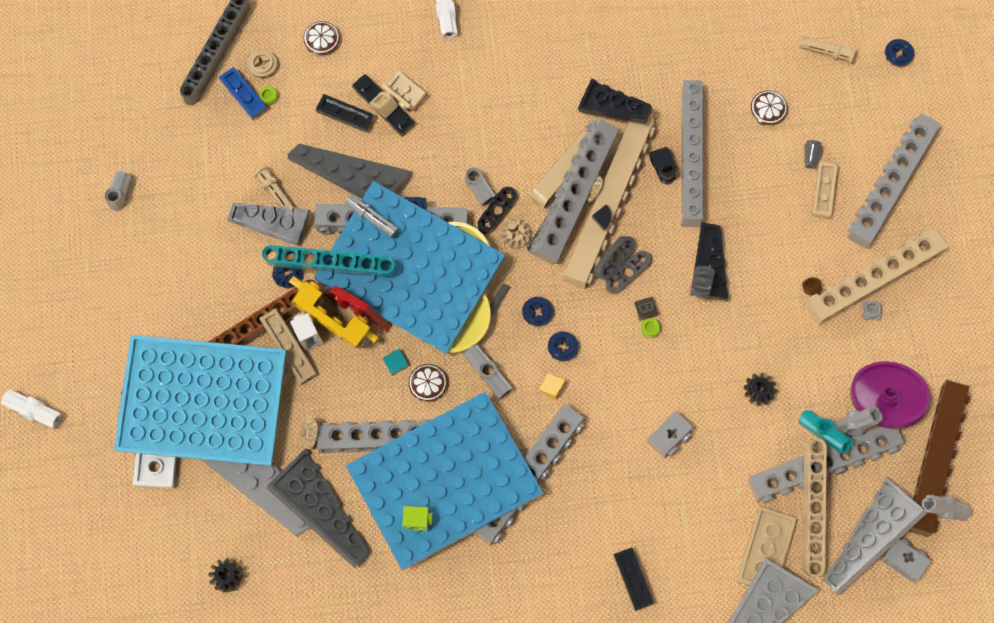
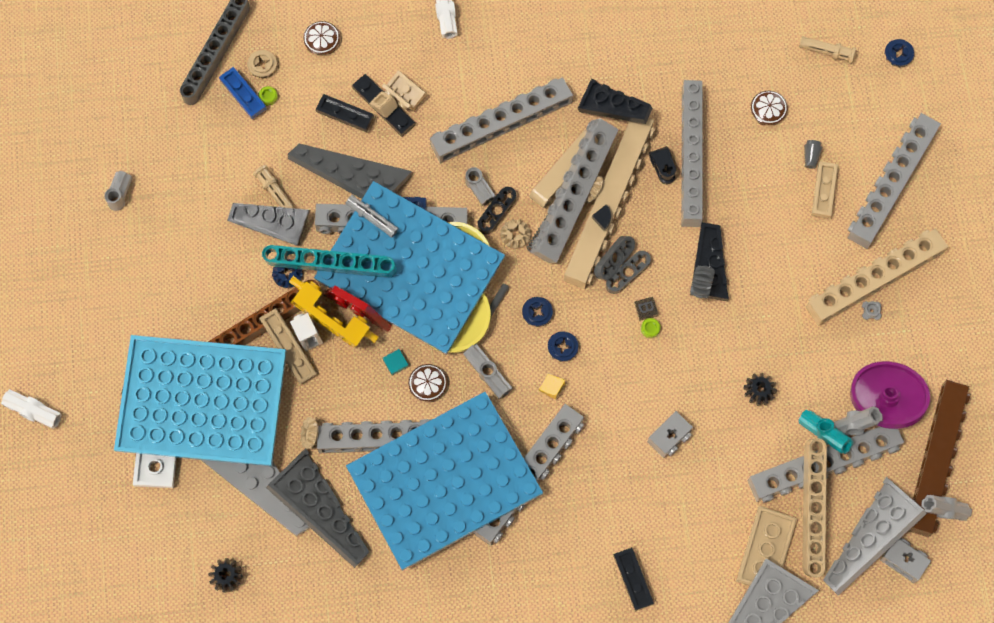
(416, 518): lime brick -> none
(479, 136): none -> light grey brick
(812, 286): reddish brown tile -> none

